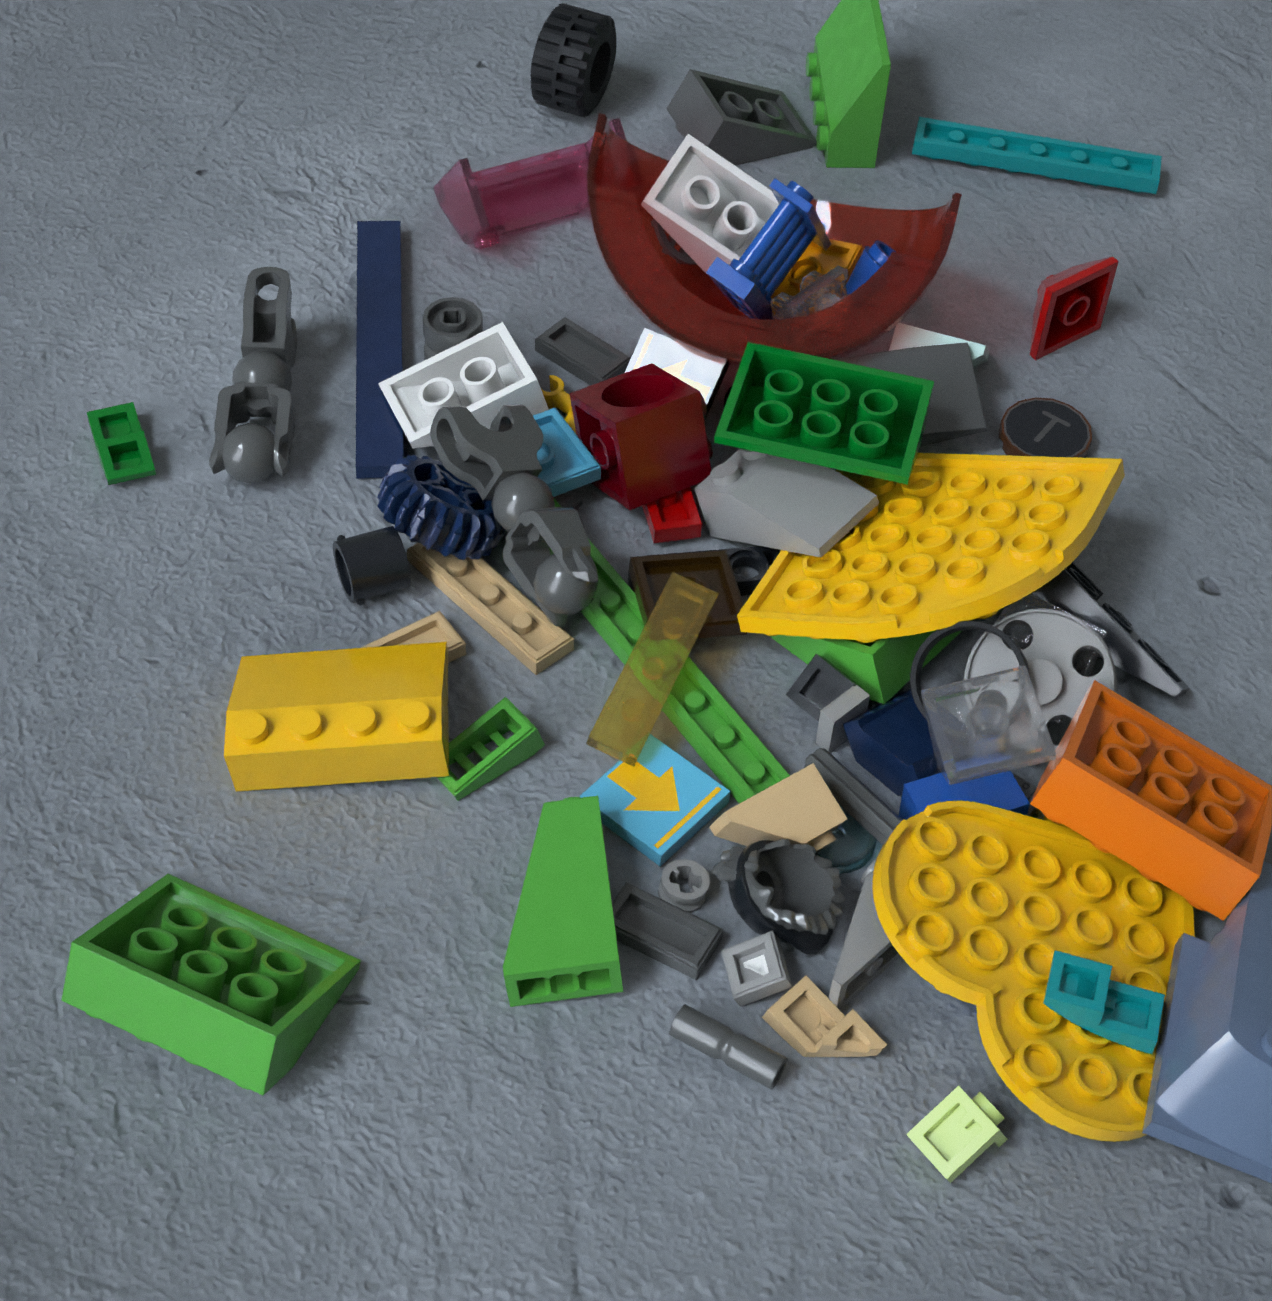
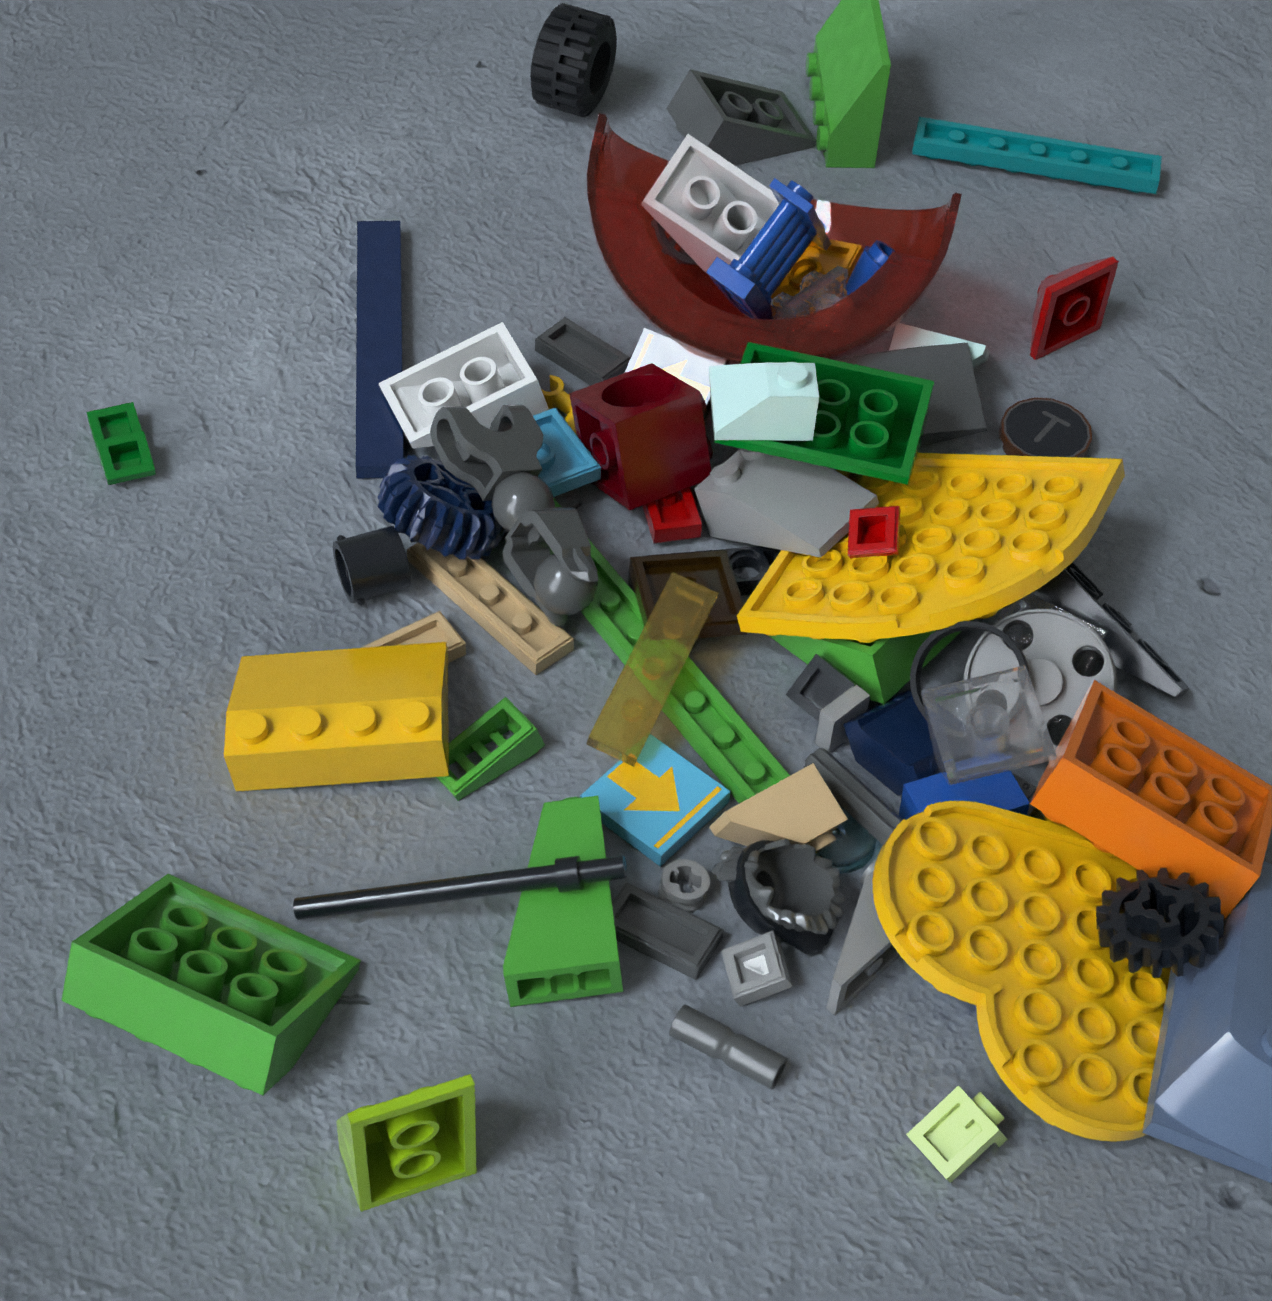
(259, 386): dark grey piece -> none
(410, 1142): none -> lime slope
(449, 323): dark grey wheel -> none
(516, 193): clear pink windscreen -> none
(565, 874): none -> black bar
(764, 401): none -> light aqua slope
(818, 1027): tan slope -> none
(874, 532): none -> red slope
(1114, 1010): teal slope -> none
(1160, 922): none -> black gear

